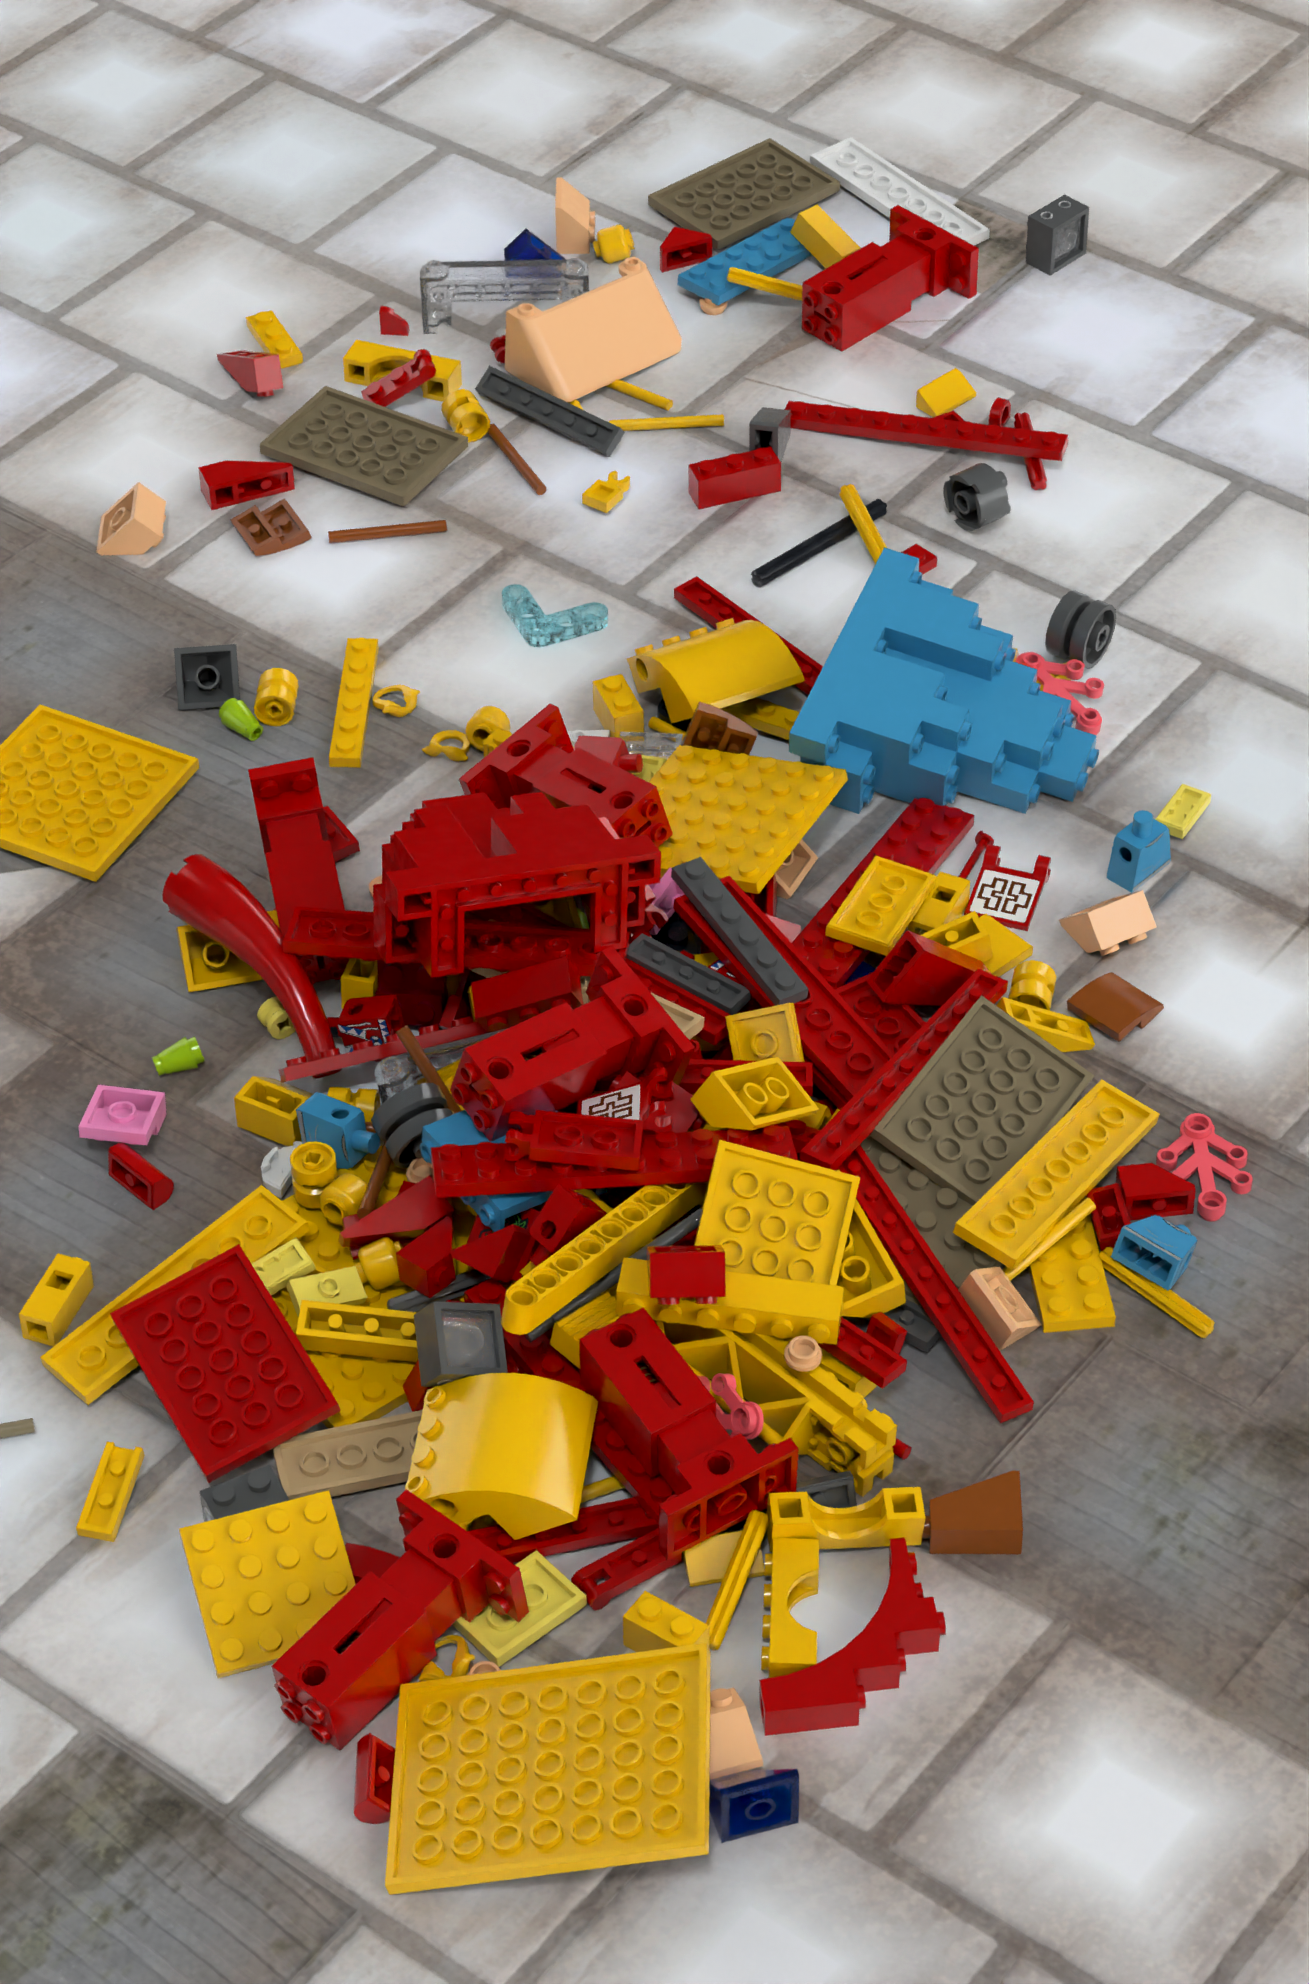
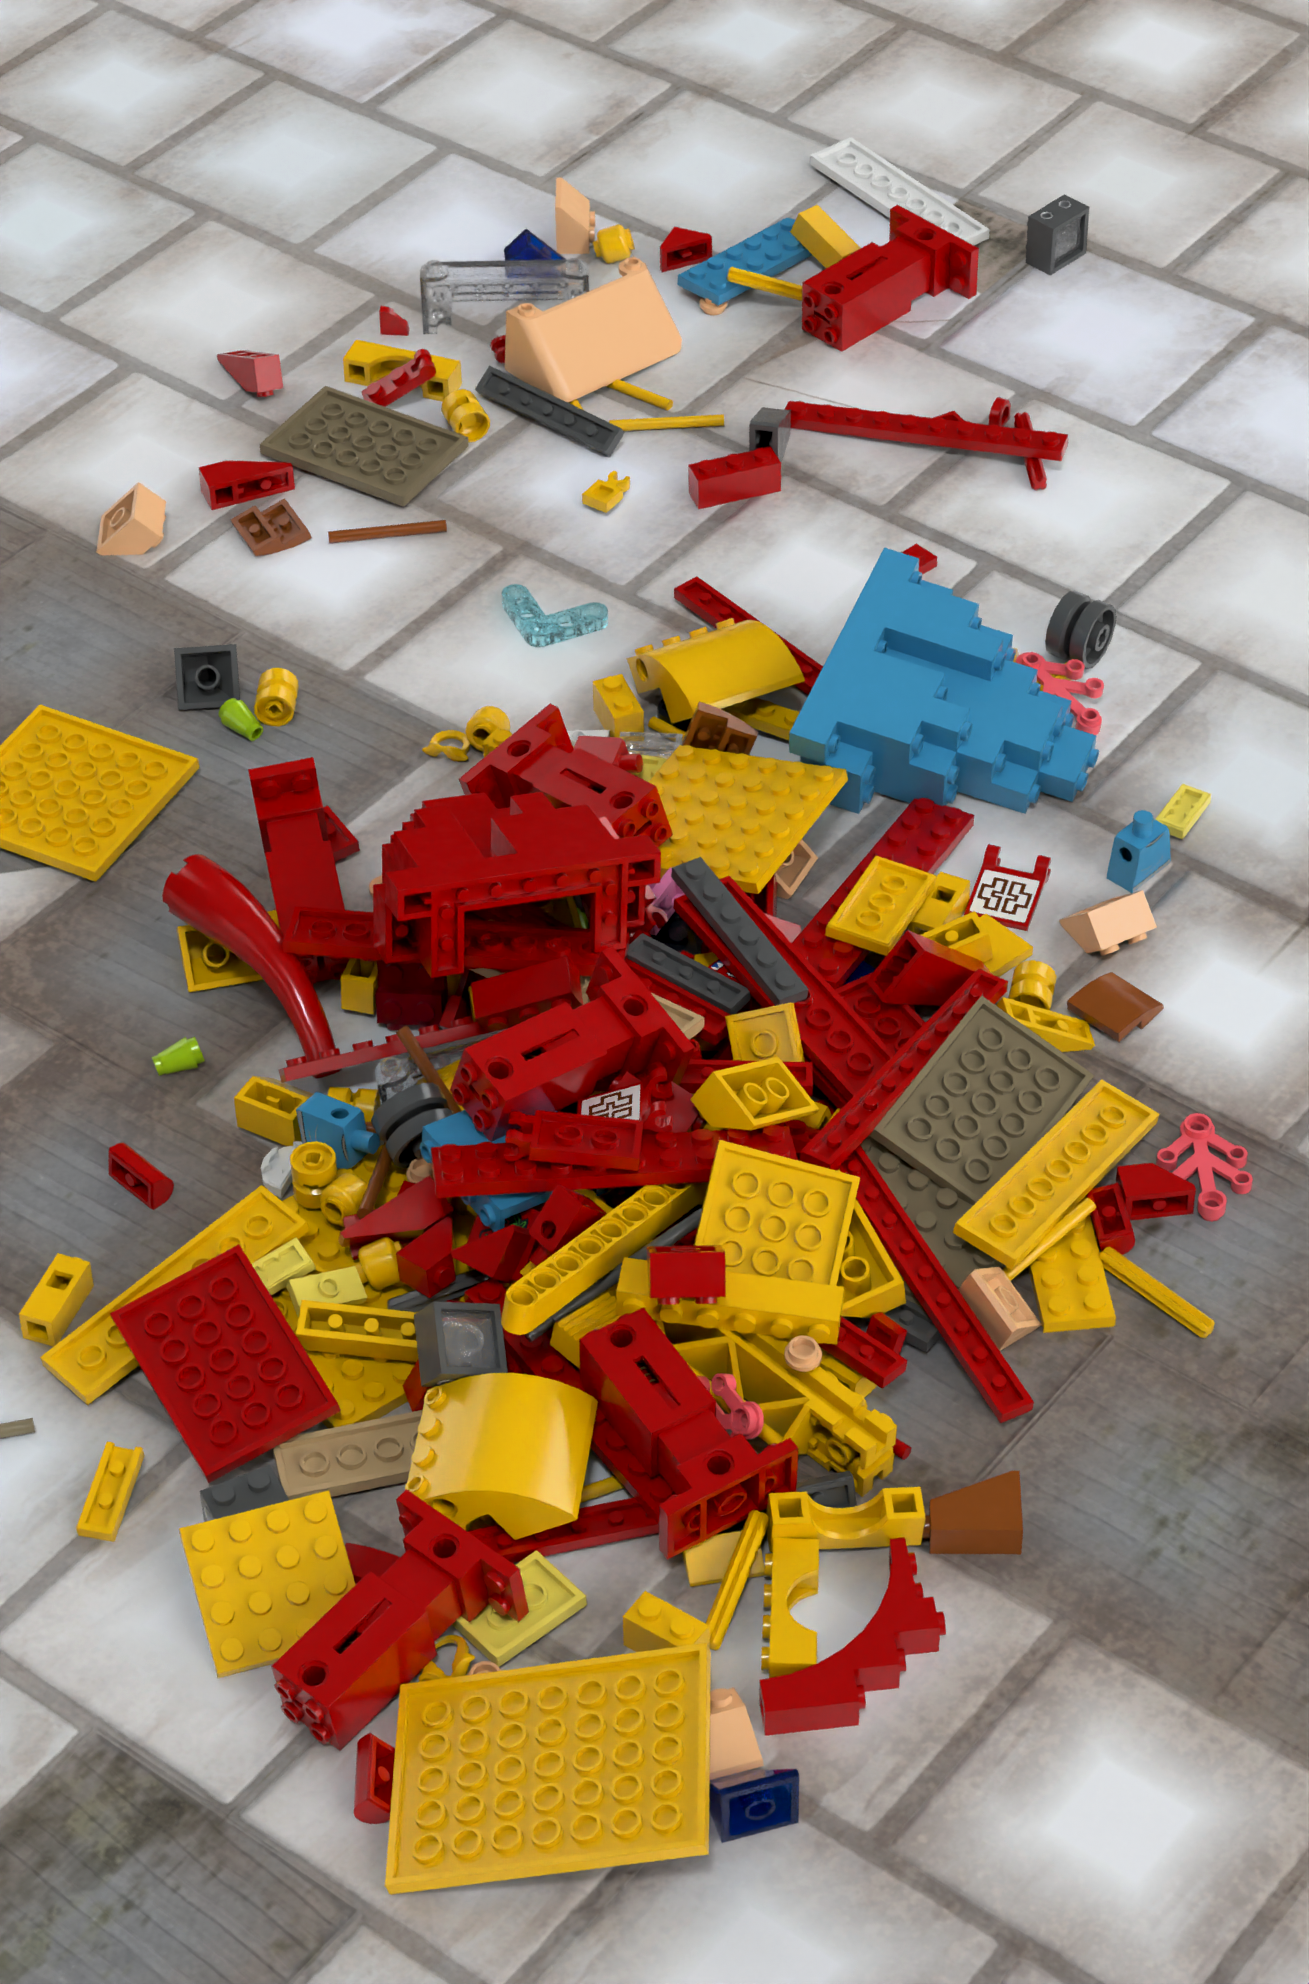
(123, 1115): bright pink plate -> none
(274, 338): yellow plate -> none
(275, 1018): light yellow wheel -> none
(353, 703): yellow plate -> none
(367, 1020): red torso -> none
(393, 708): yellow piece -> none
(516, 459): dark orange bar -> none
(623, 1569): red plate -> none
(744, 193): dark tan plate -> none
(813, 546): black axle -> none
(862, 520): yellow axle -> none
(944, 393): yellow slope -> none
(977, 496): dark grey brick -> none
(982, 840): red piece -> none
(1155, 1249): dark azure torso -> none

